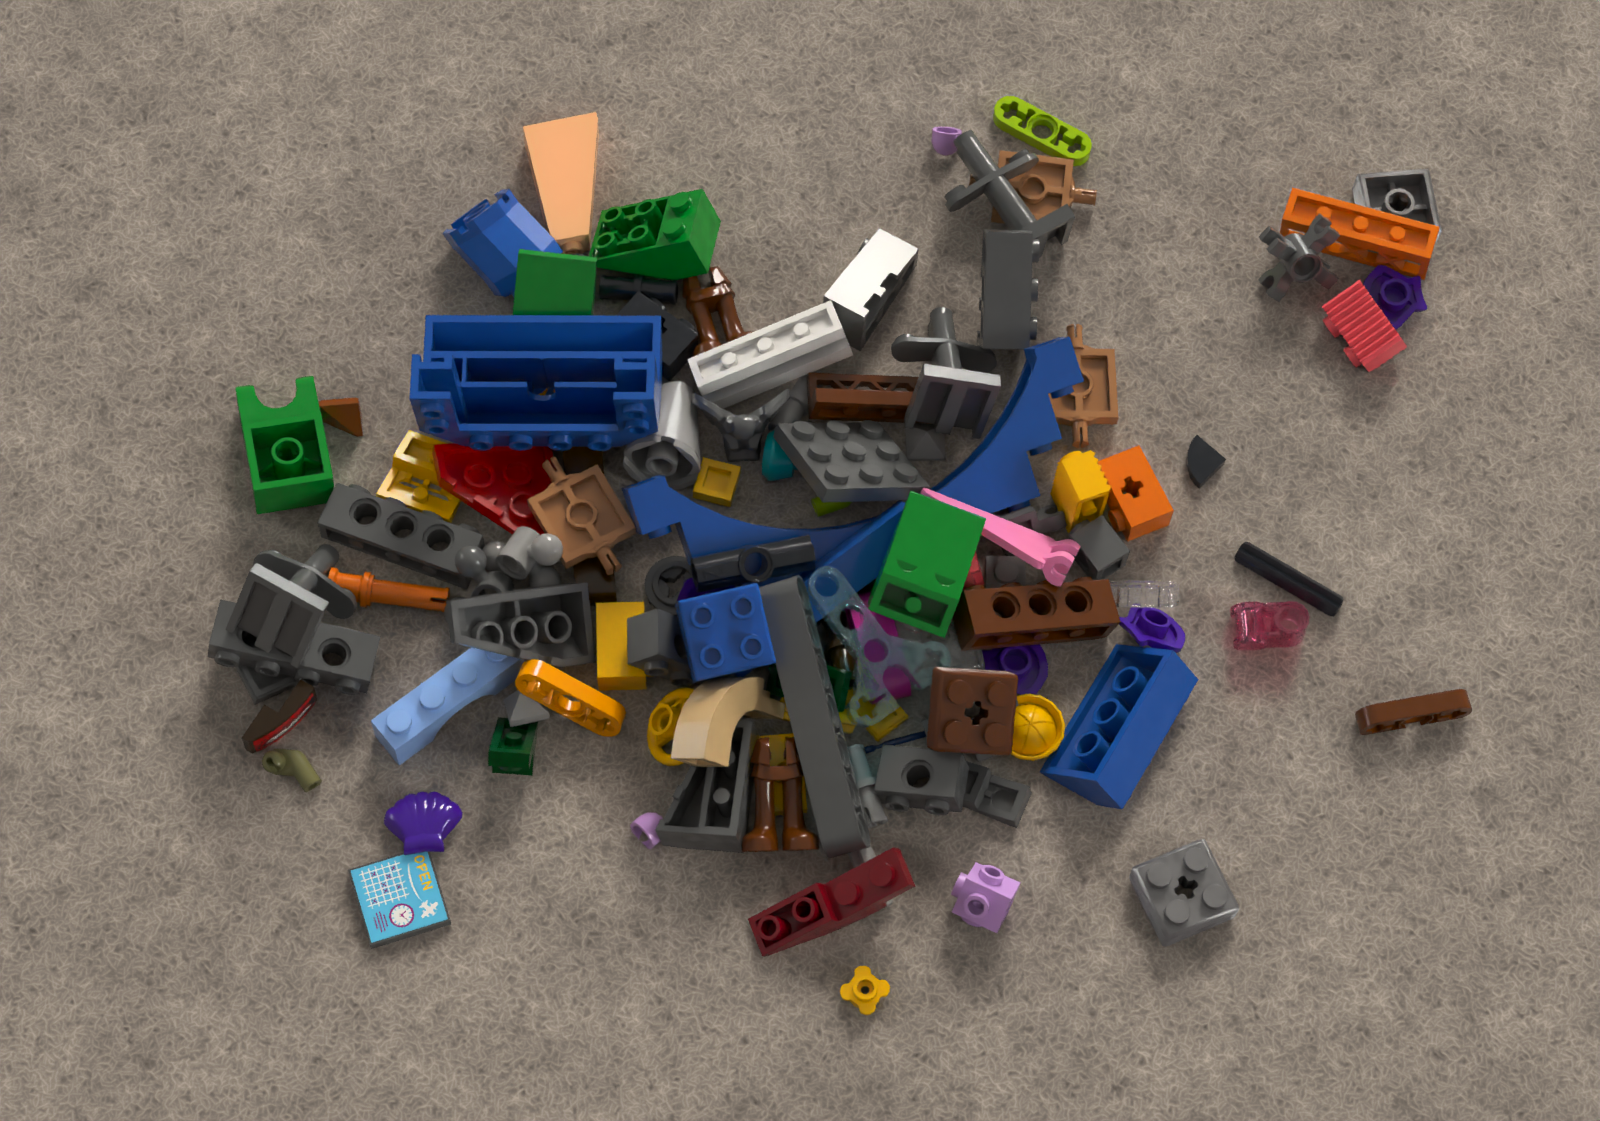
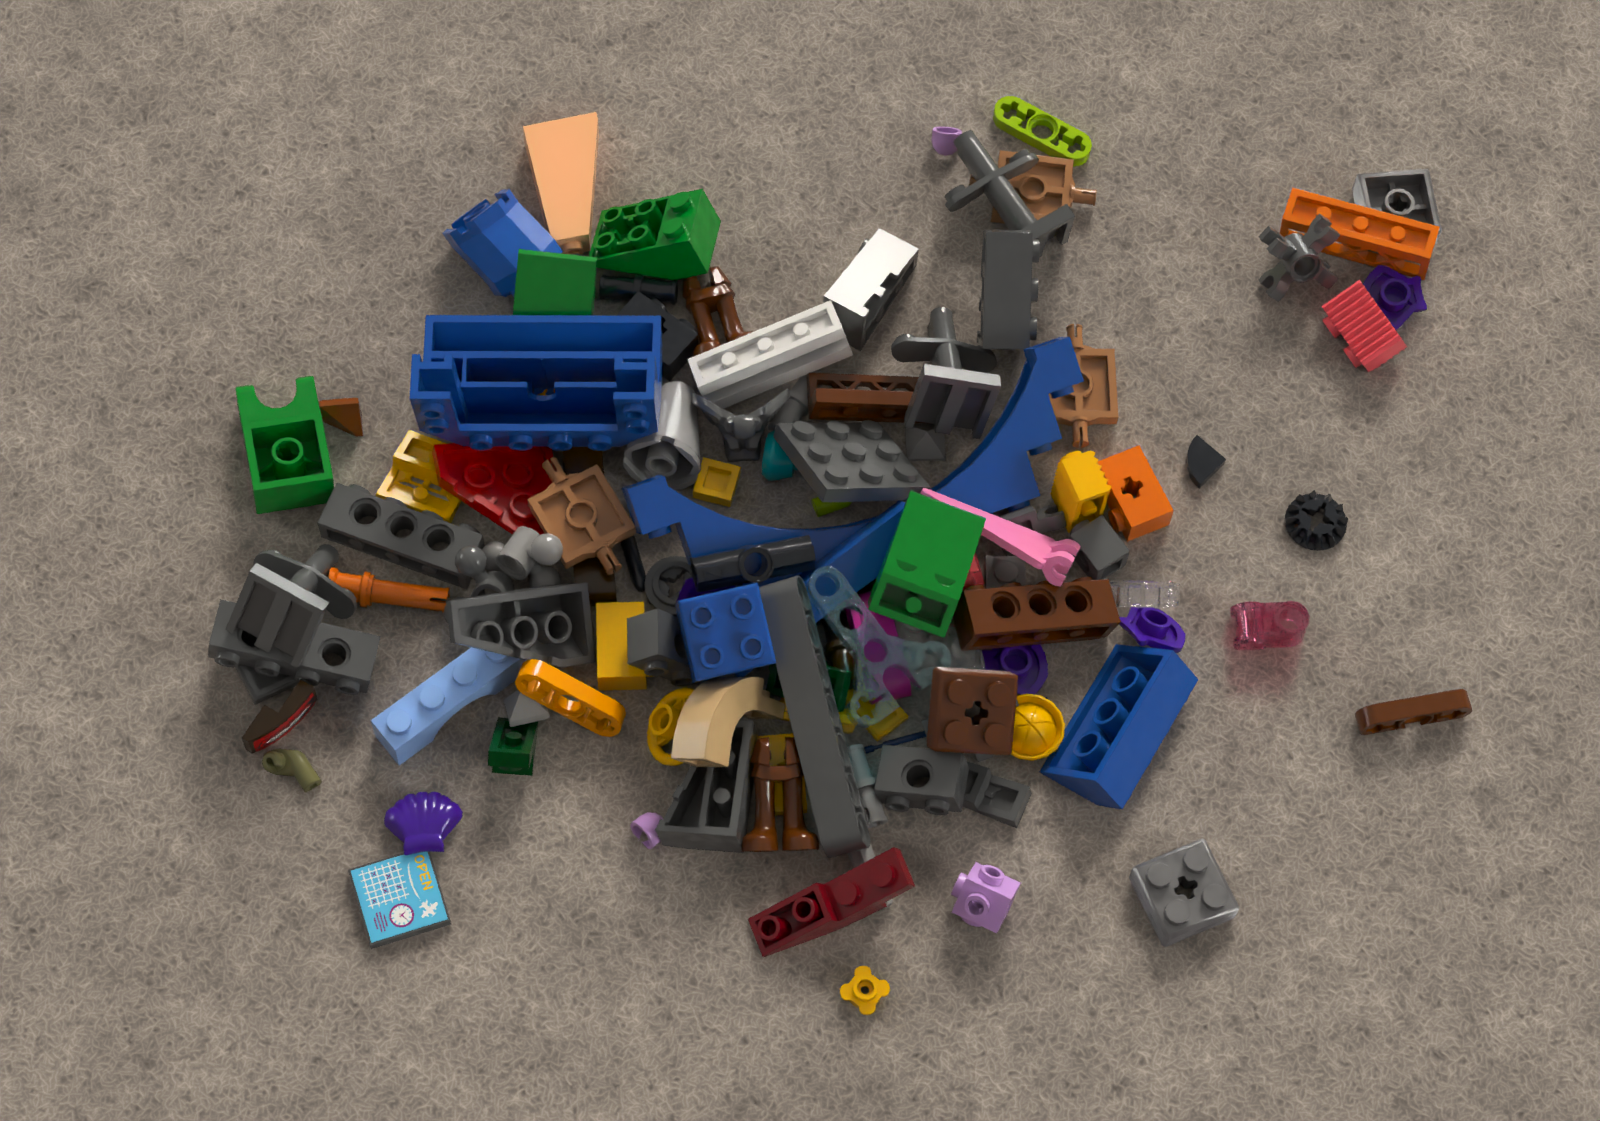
(634, 562): none -> black piece
(1289, 579): black axle -> none
(1324, 535): none -> black gear

